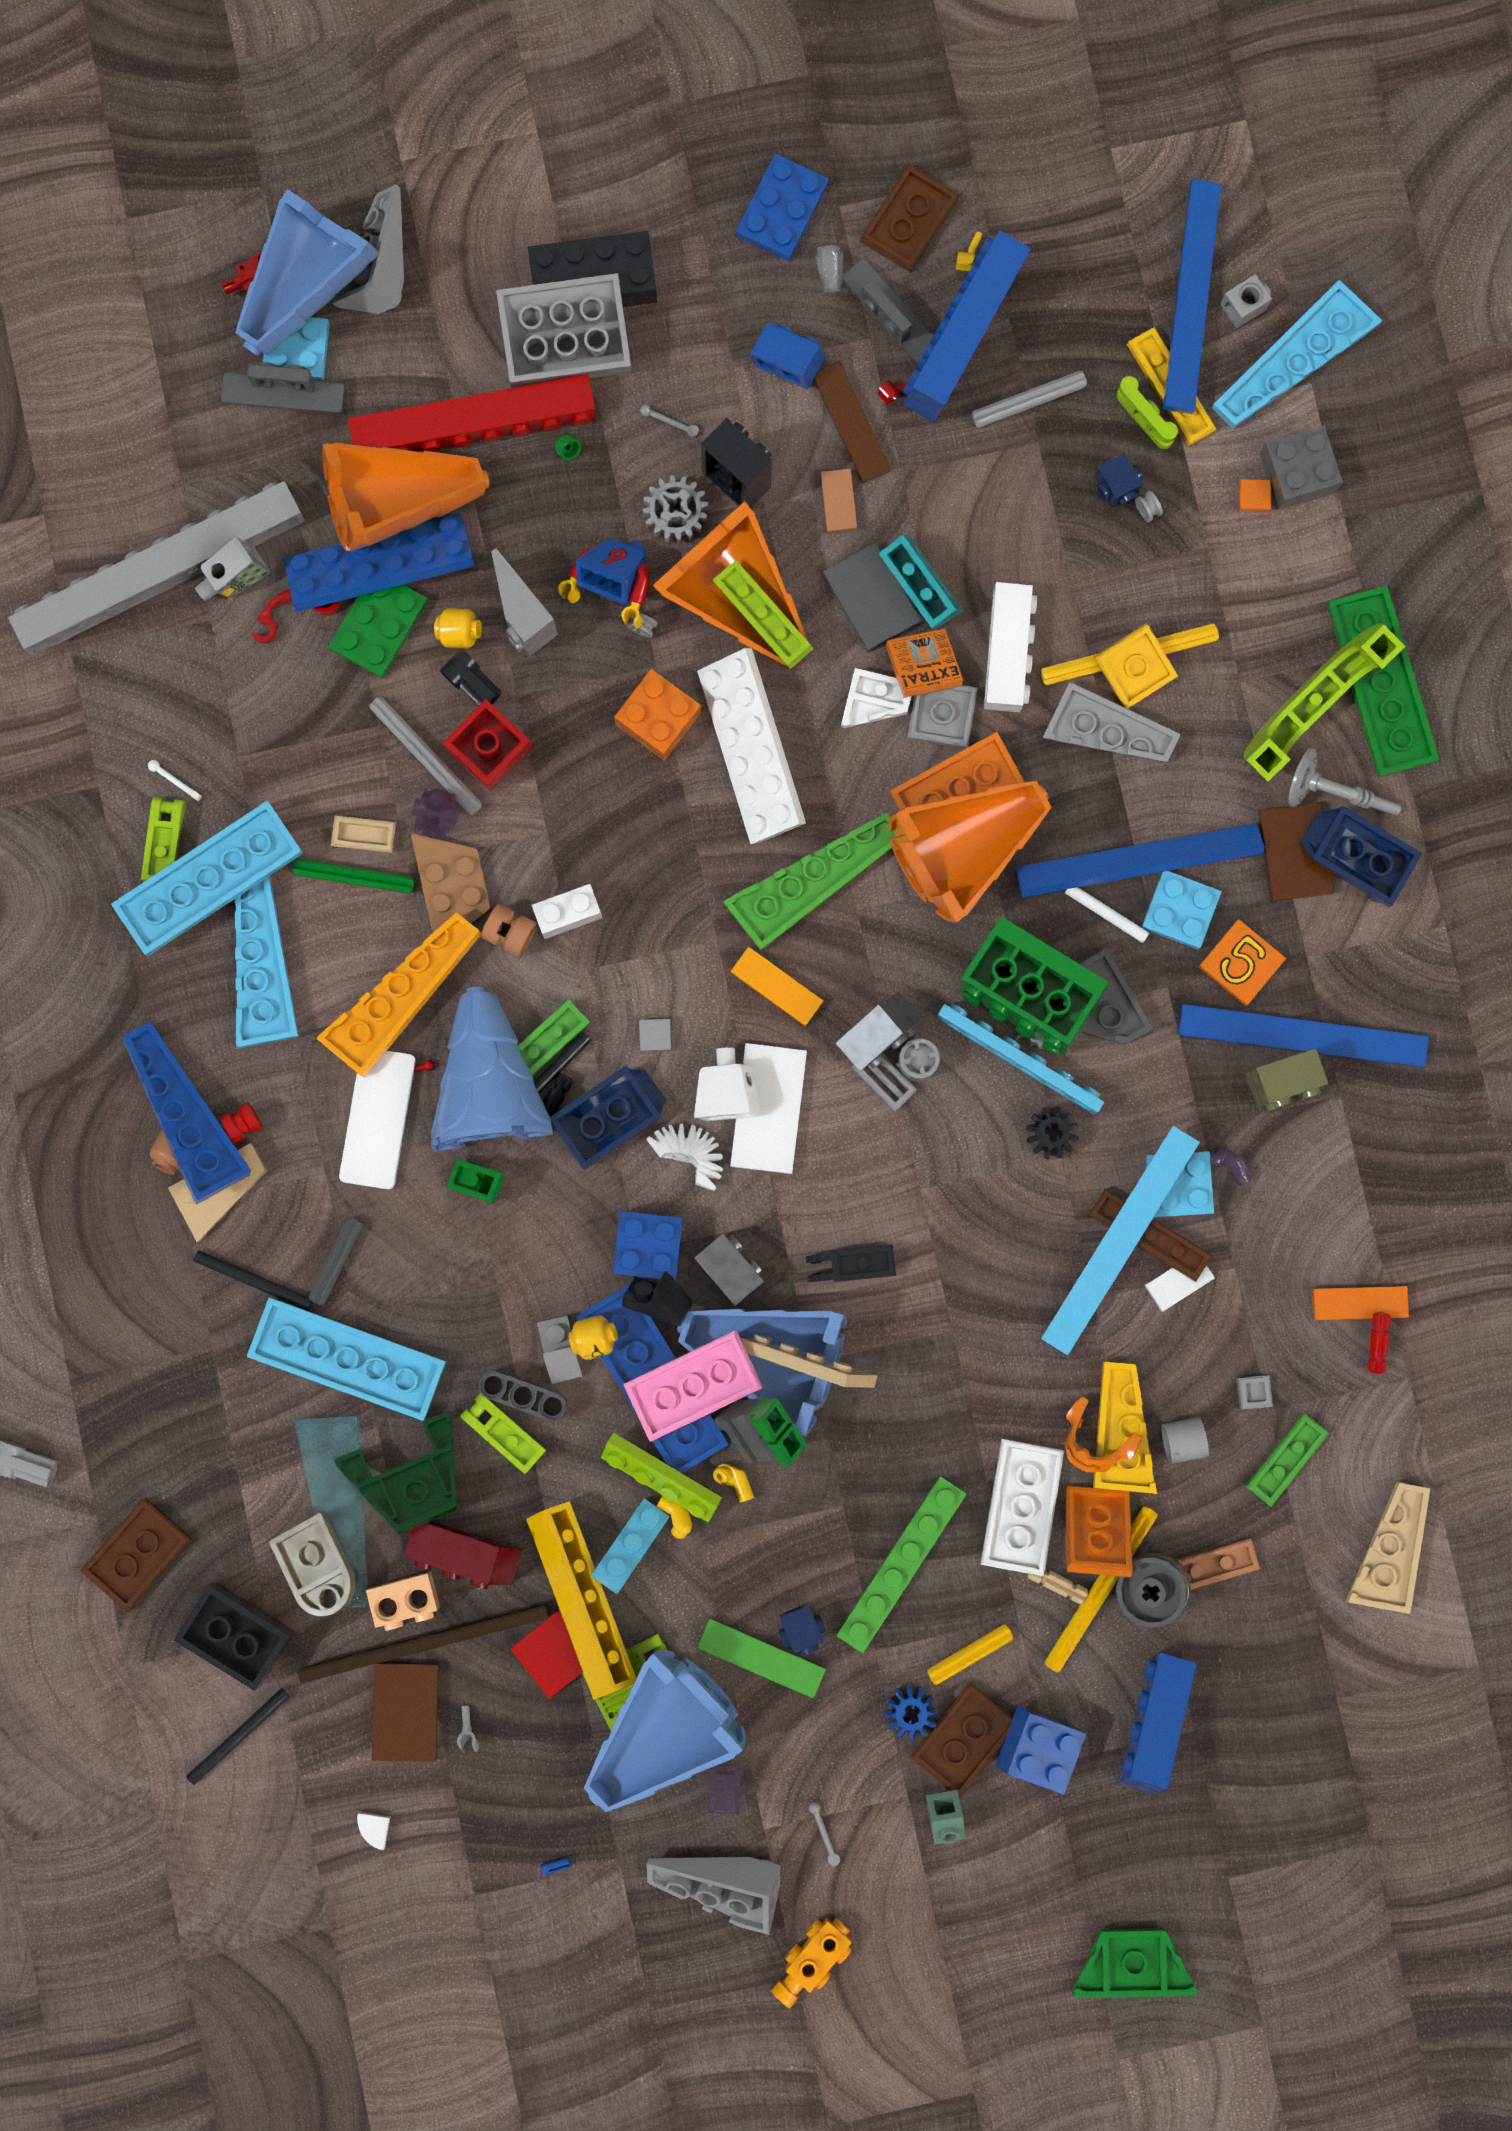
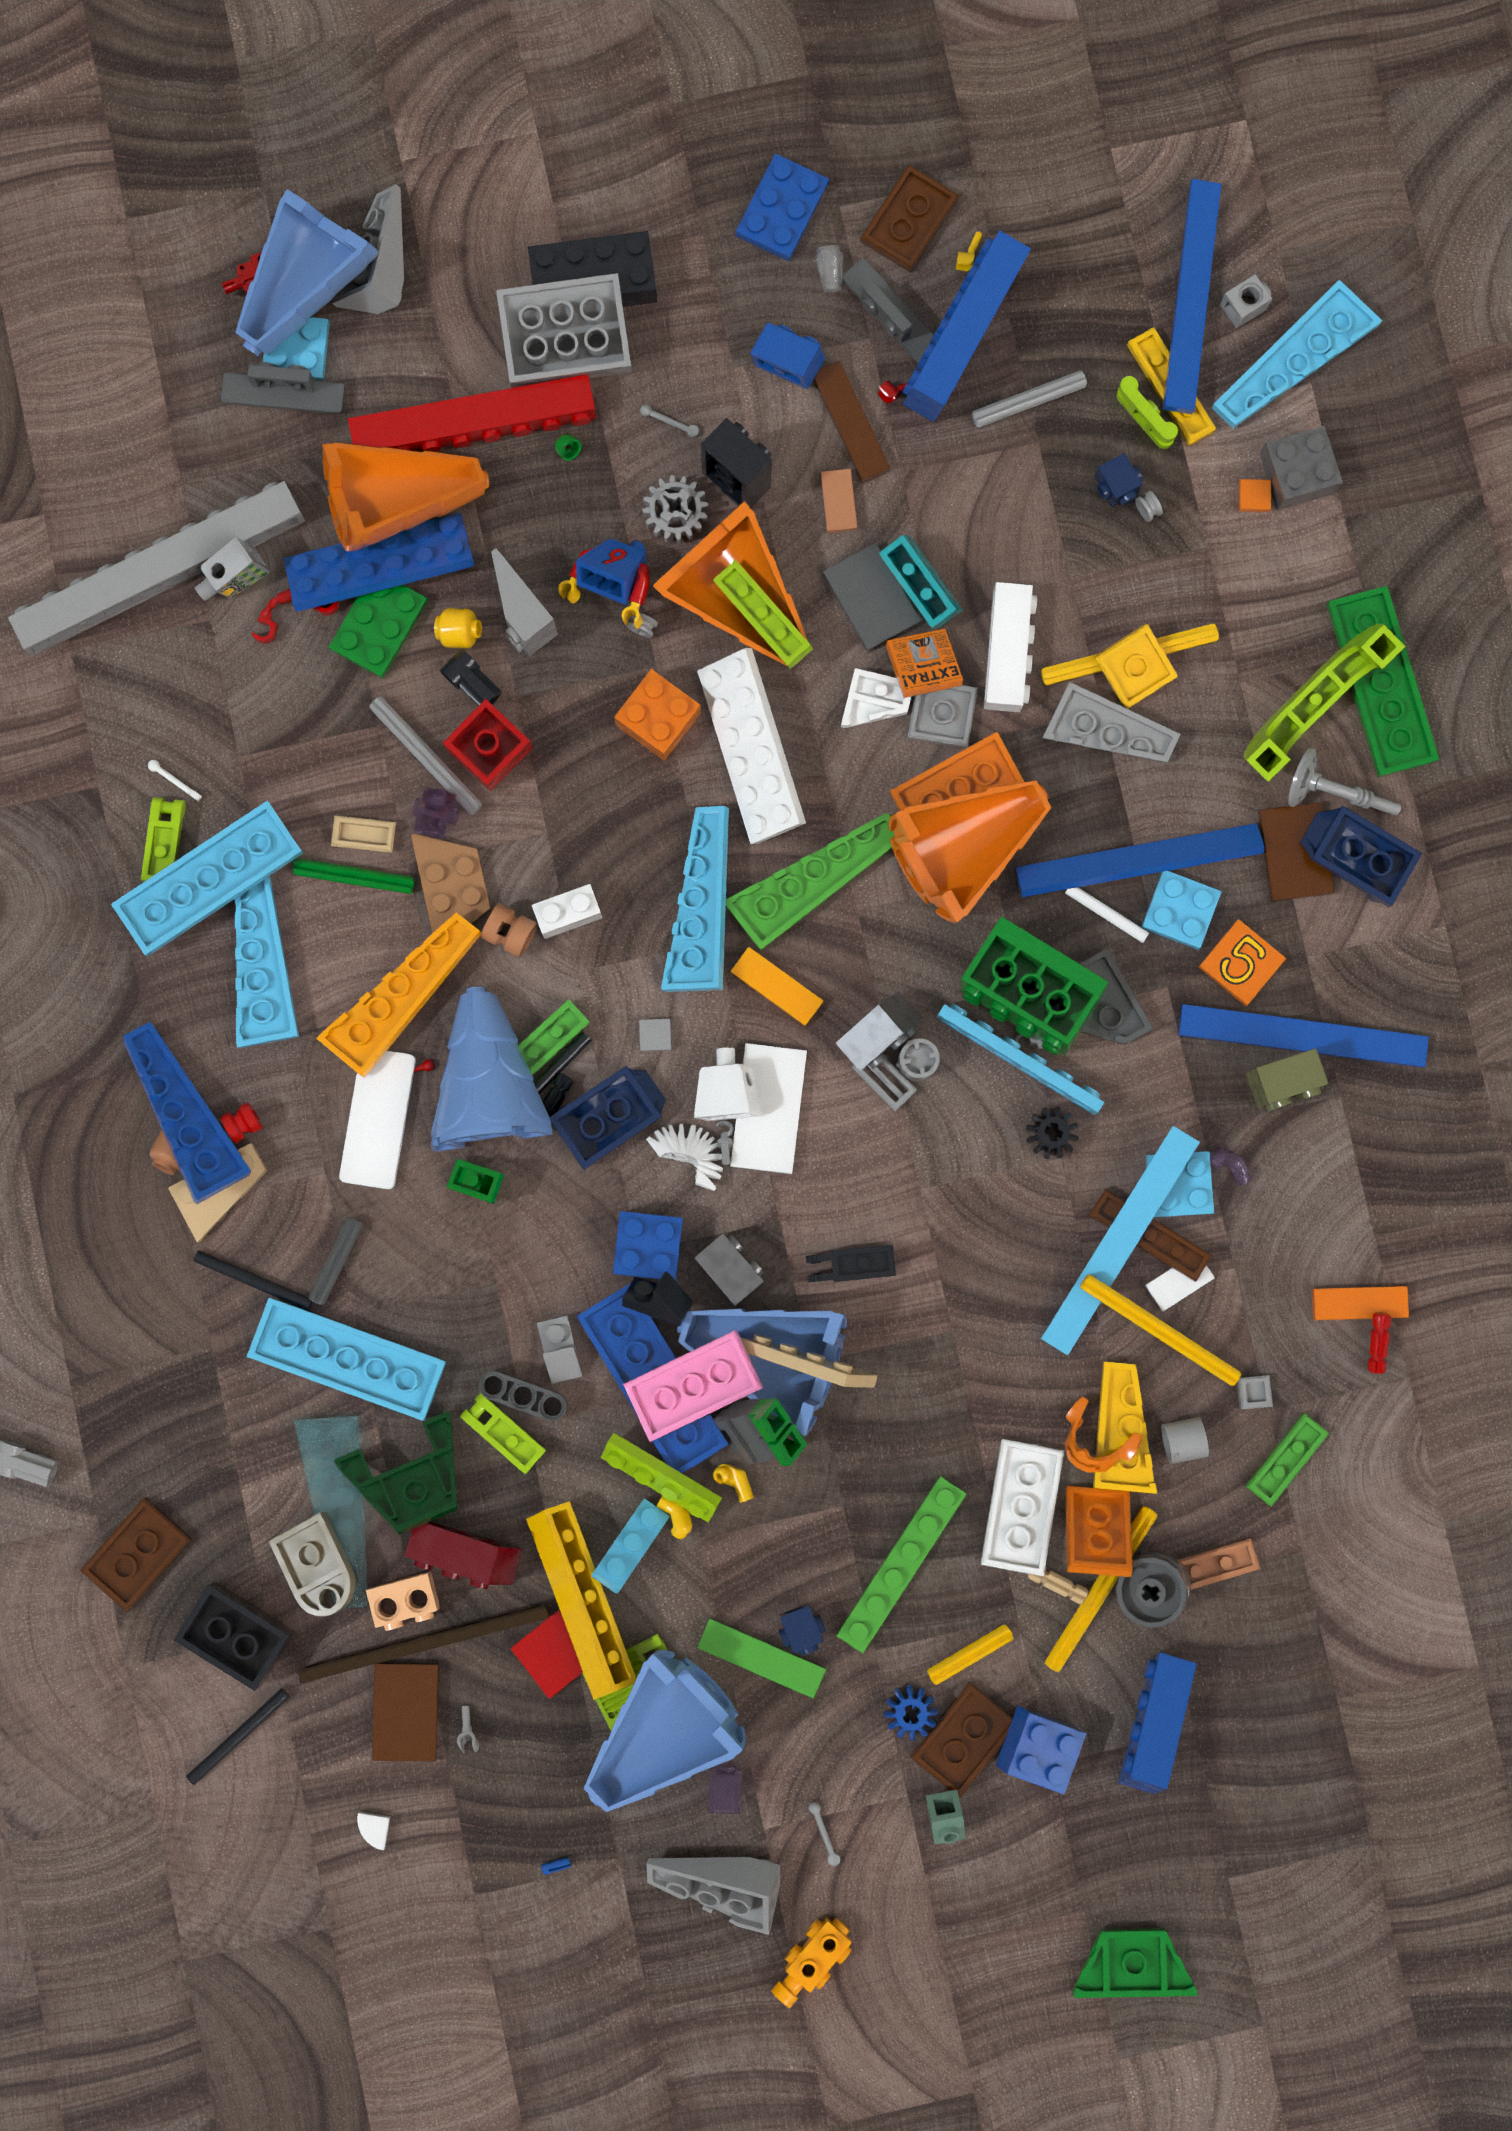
(593, 1337): yellow head -> none
(699, 931): none -> medium azure wing
(725, 1142): none -> light grey hand
(1160, 1330): none -> yellow axle
(1392, 1559): tan wing -> none

